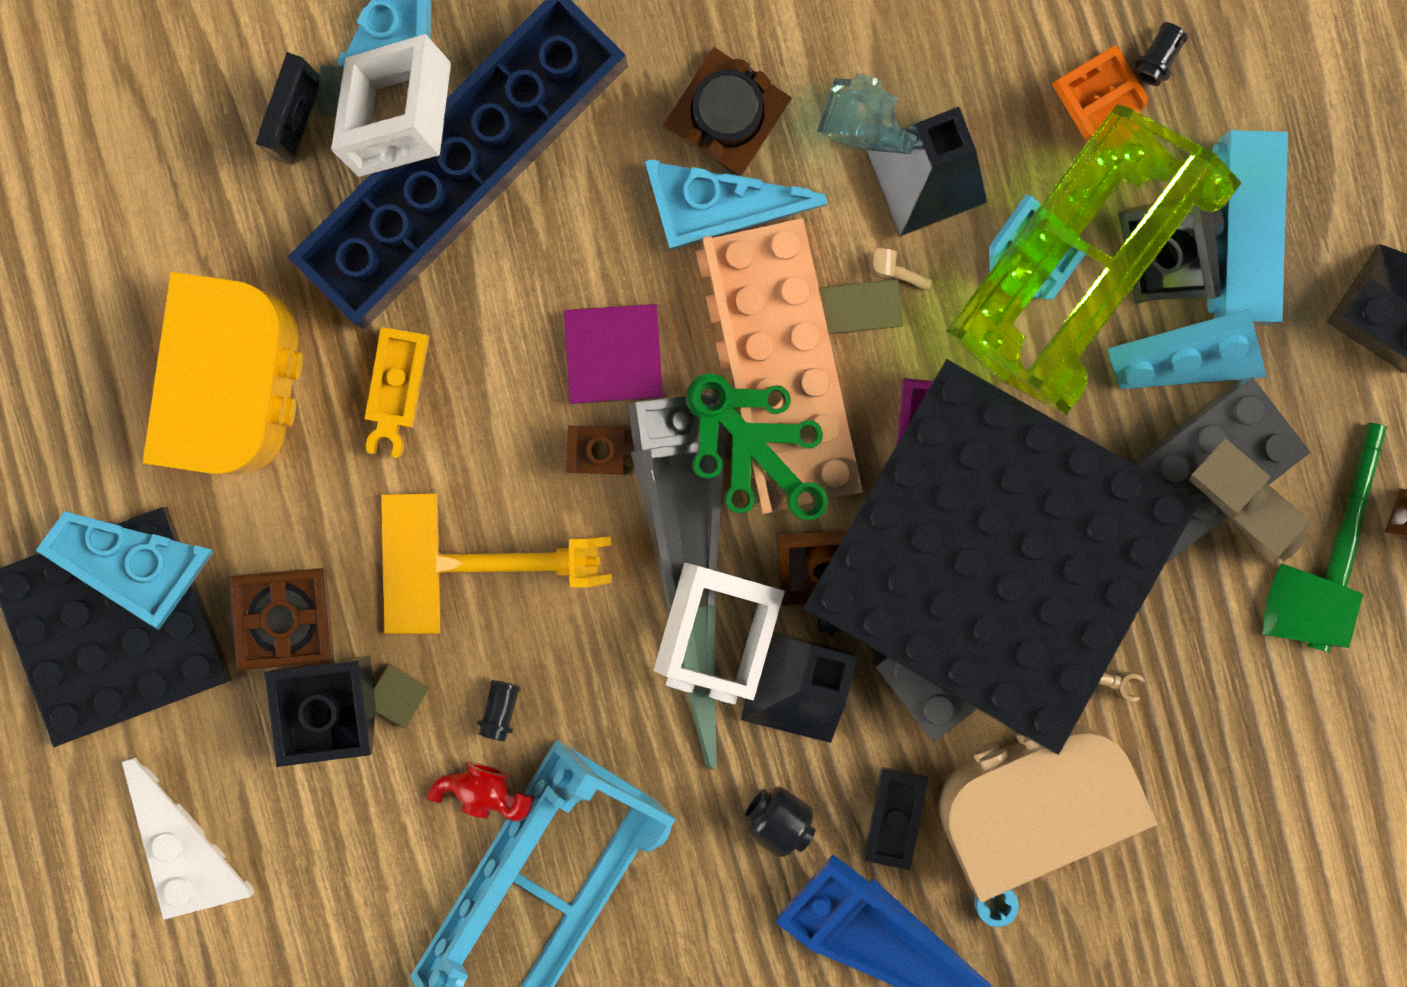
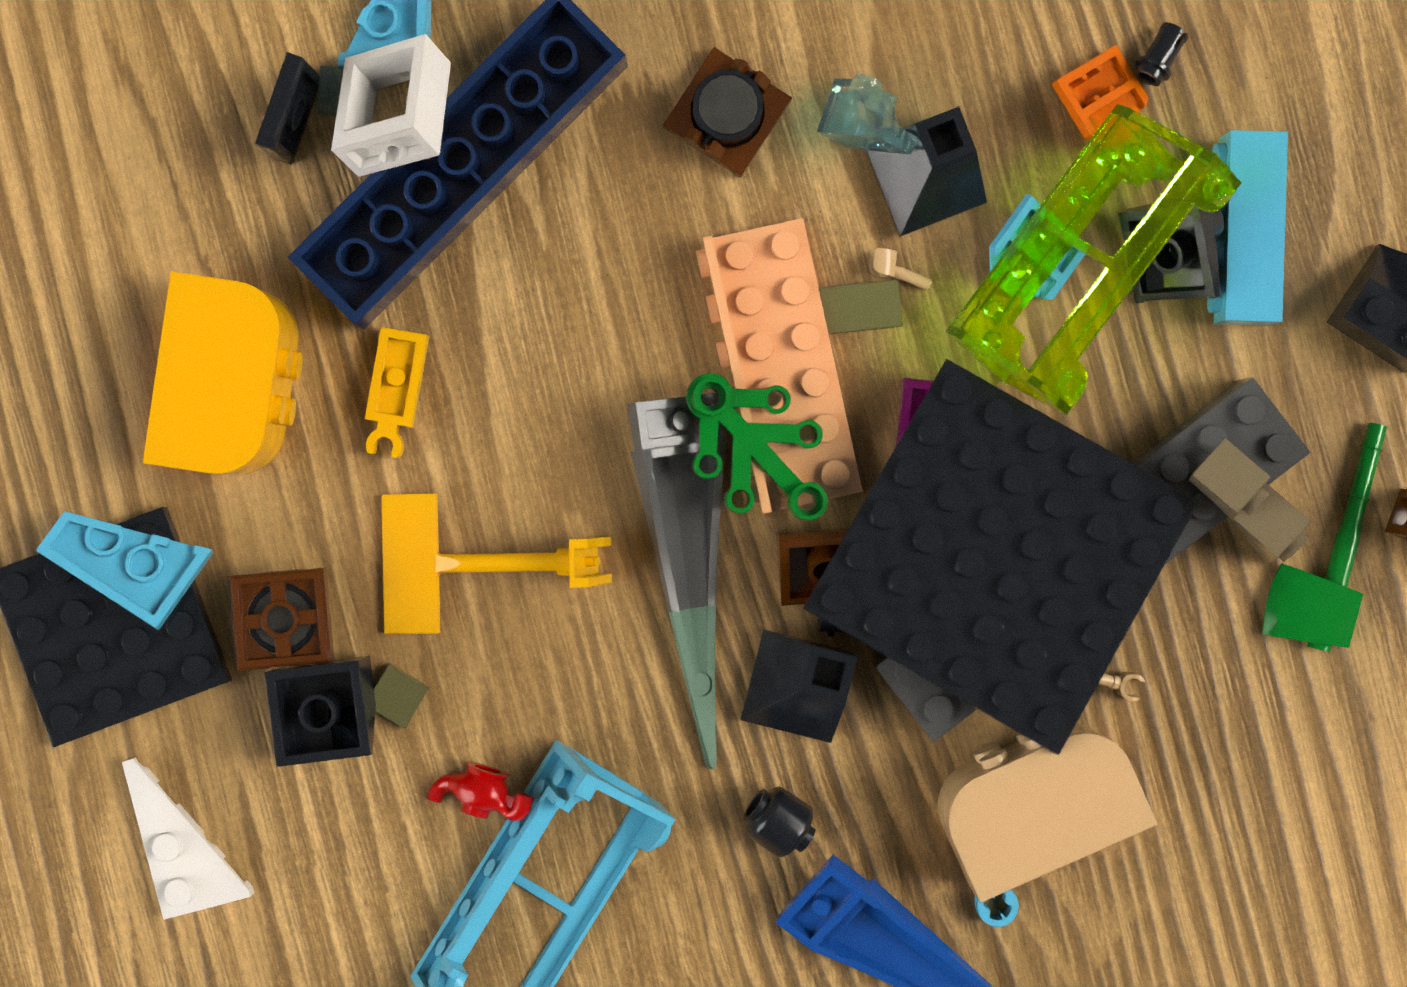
(498, 710): black pin -> none
(580, 450): reddish brown brick -> none
(613, 354): magenta tile -> none
(680, 624): white window -> none
(707, 203): medium azure wing -> none
(895, 818): black plate -> none
(1192, 354): medium azure wing -> none

